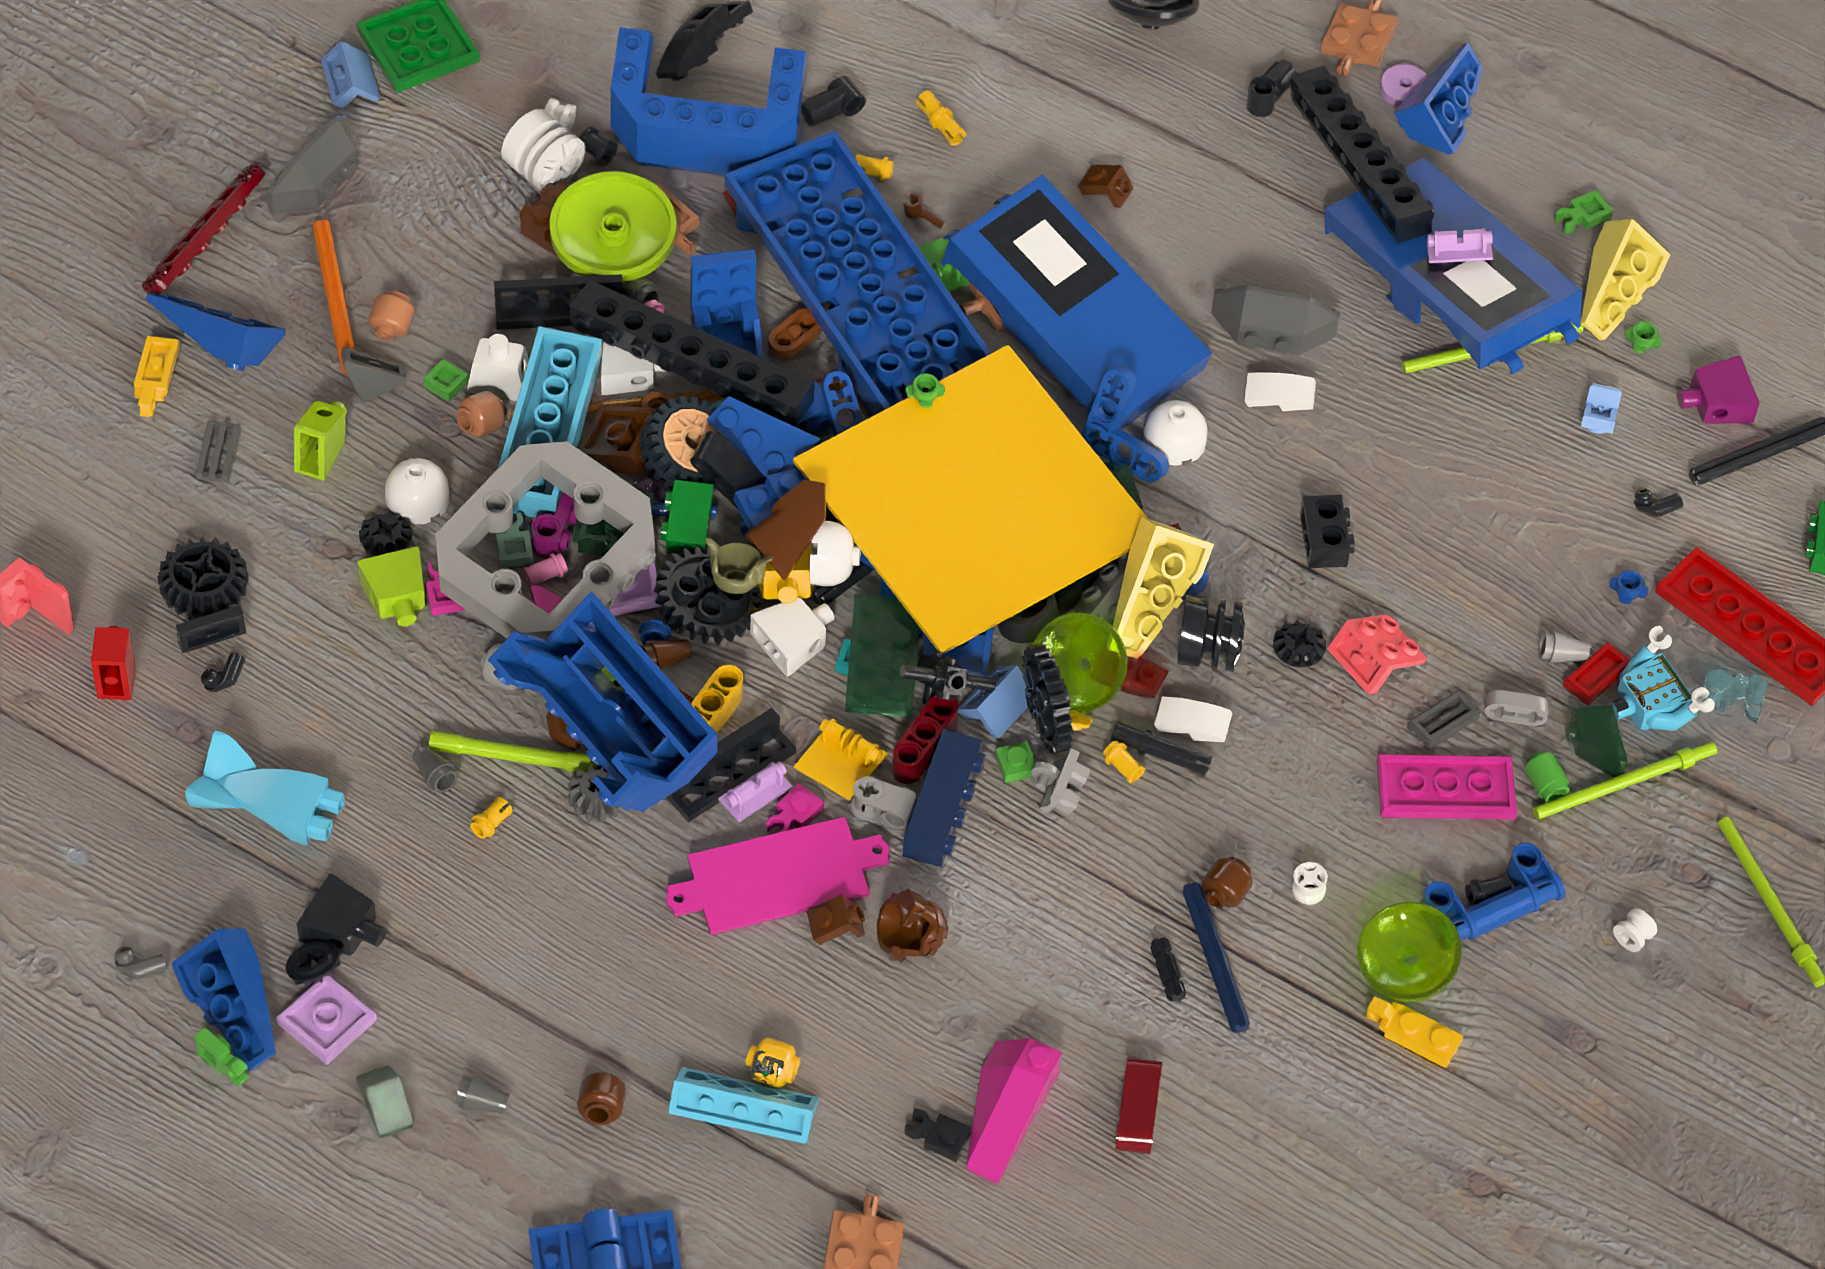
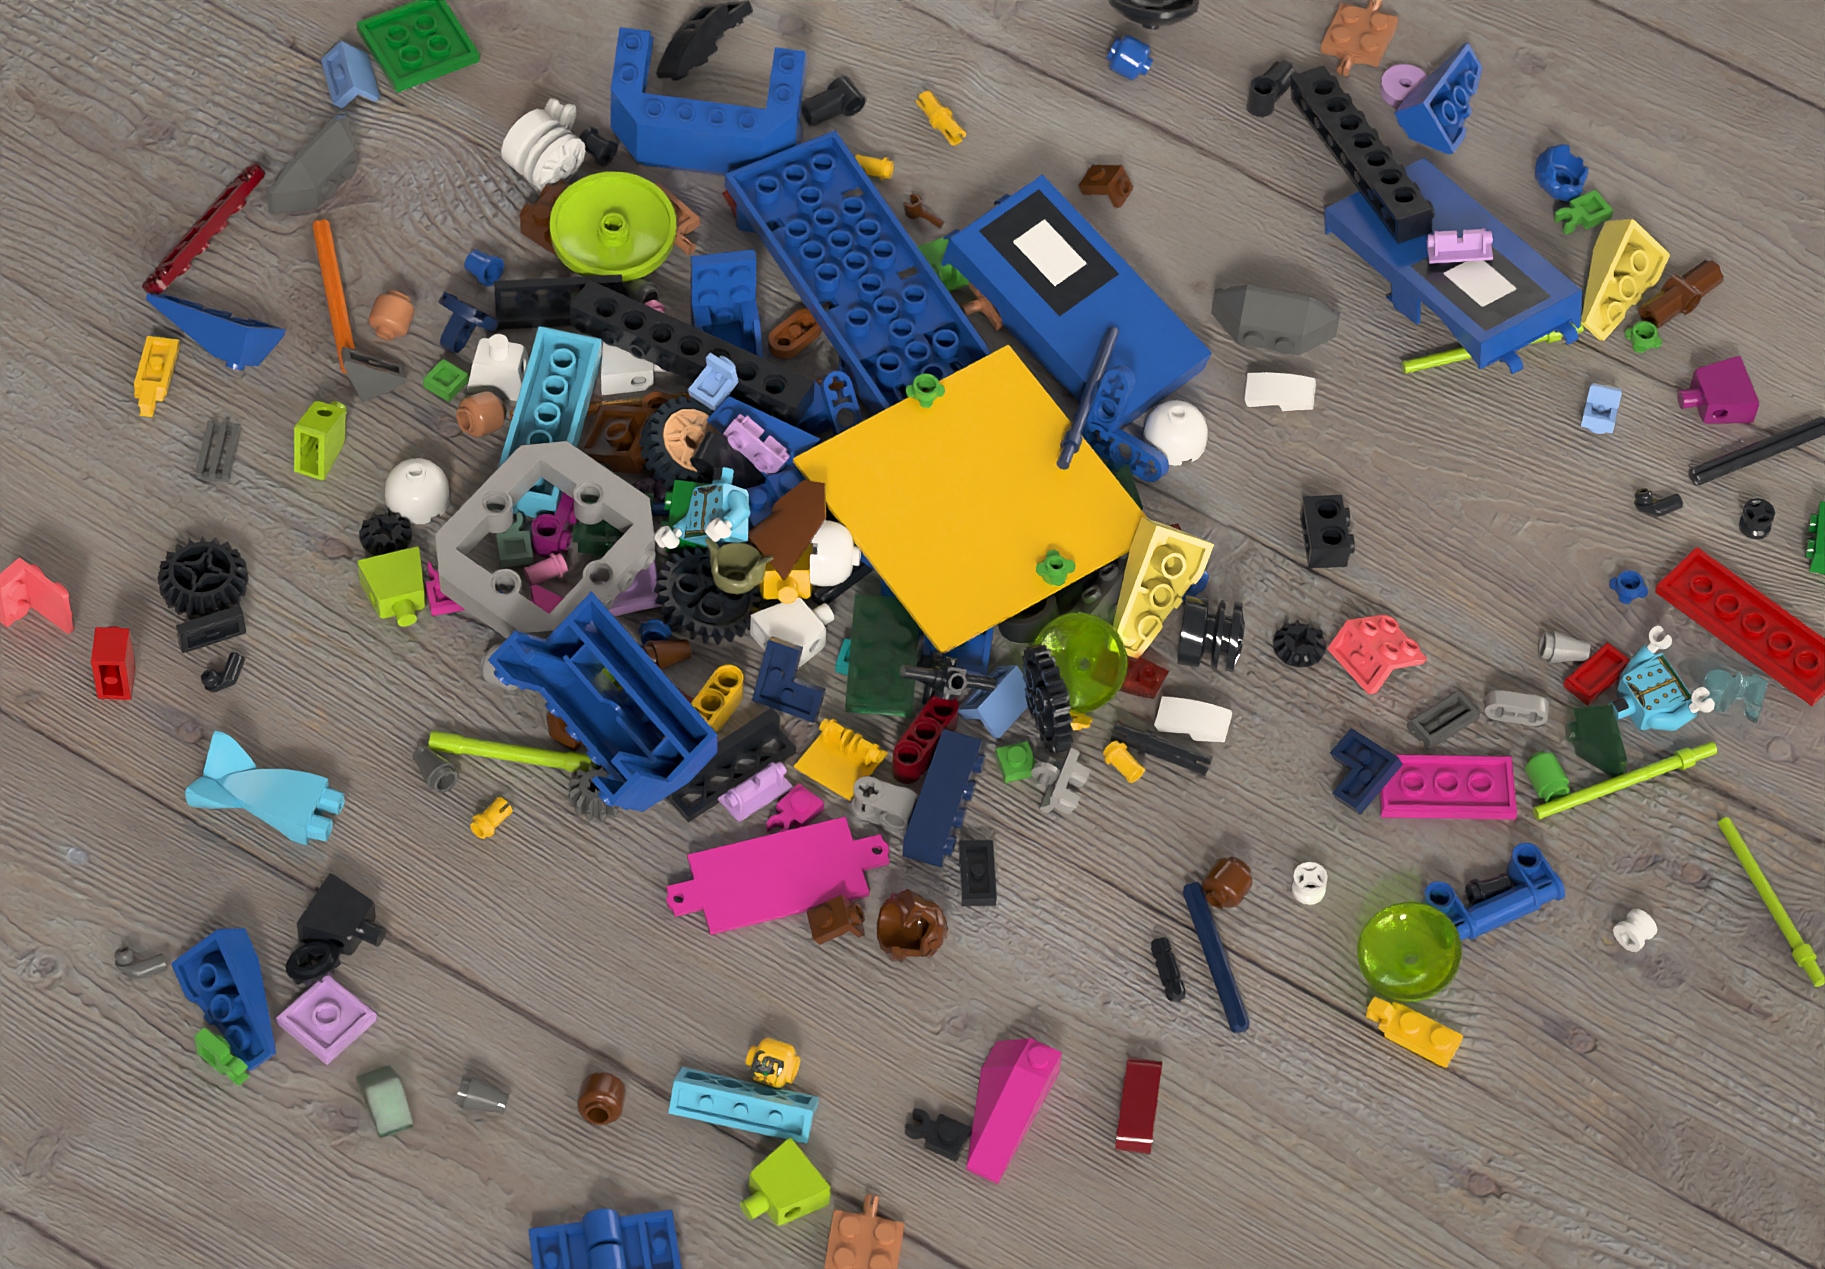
(462, 322): none -> dark blue tile
(484, 267): none -> blue piece
(714, 382): none -> light blue bracket
(714, 512): none -> medium azure torso
(765, 455): none -> lavender hinge
(779, 687): none -> dark blue plate
(785, 1186): none -> lime torso
(977, 873): none -> black plate
(1051, 575): none -> bright green plate
(1072, 439): none -> dark blue bar
(1129, 57): none -> blue head
(1369, 766): none -> dark blue plate
(1560, 173): none -> blue hair
(1681, 293): none -> reddish brown piece
(1753, 511): none -> black wheel

